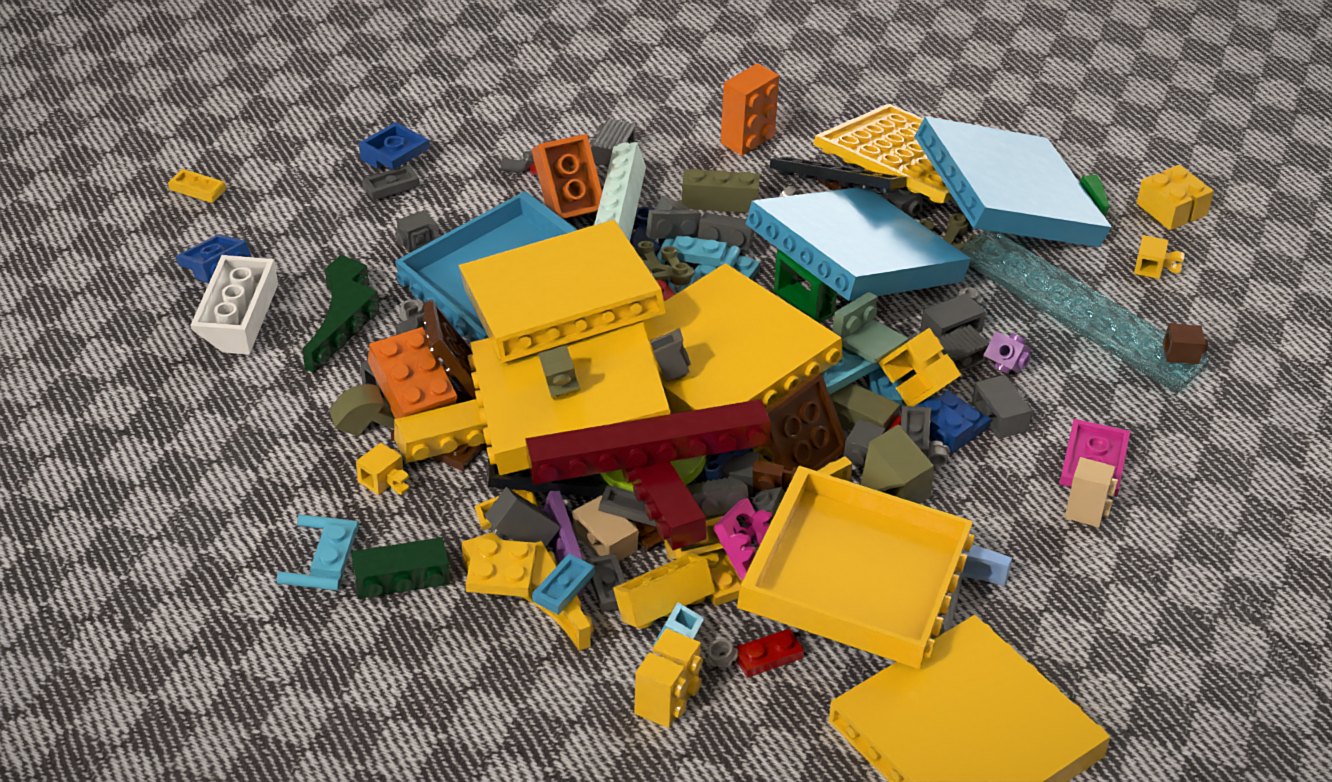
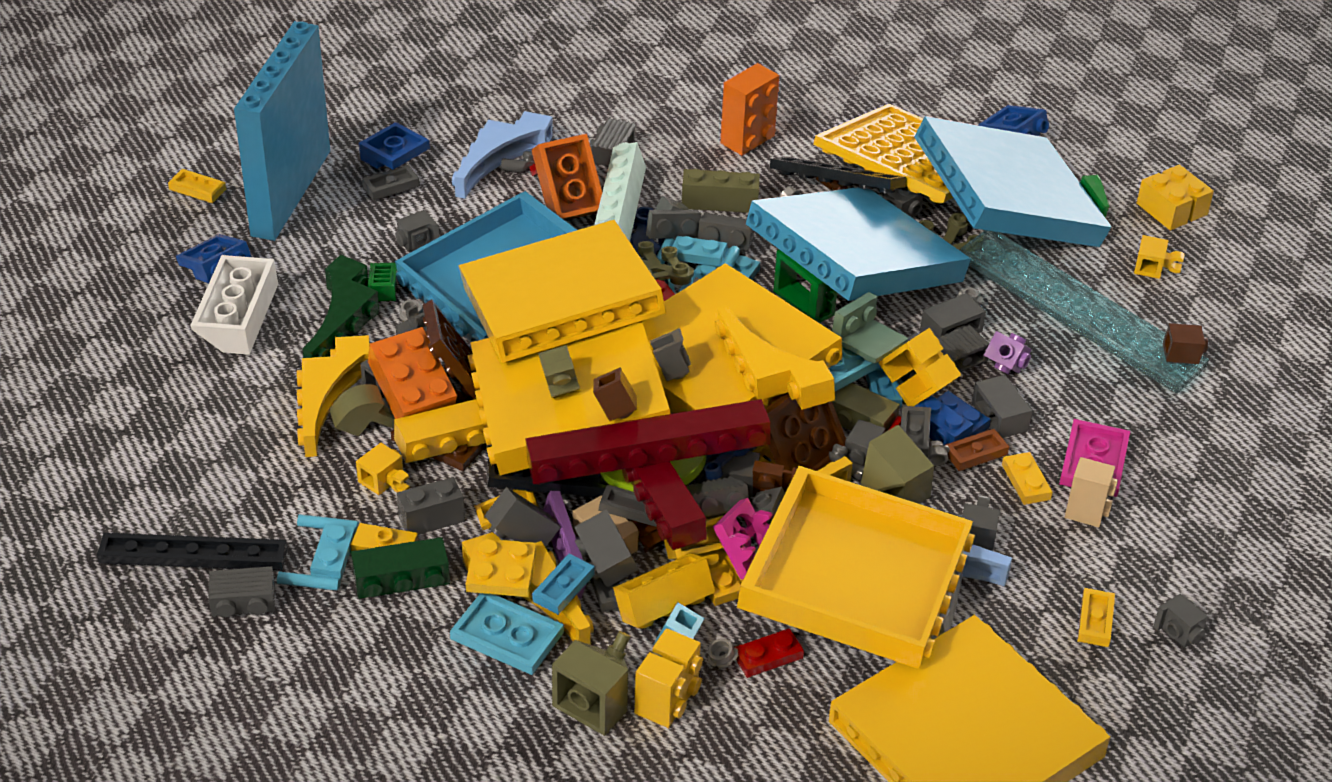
(191, 551): none -> black plate
(241, 591): none -> dark grey brick
(283, 130): none -> dark azure panel
(323, 382): none -> yellow arch
(374, 536): none -> yellow plate
(383, 280): none -> green slope
(431, 506): none -> dark grey brick
(500, 141): none -> light blue arch
(507, 632): none -> medium azure plate
(592, 683): none -> olive piece
(605, 548): none -> dark grey brick
(615, 394): none -> reddish brown brick
(771, 370): none -> yellow arch
(839, 452): none -> dark grey arm
(977, 449): none -> dark orange plate
(984, 522): none -> dark grey brick
(1019, 120): none -> blue plate
(1027, 478): none -> yellow plate
(1096, 617): none -> yellow plate
(1181, 620): none -> dark grey brick

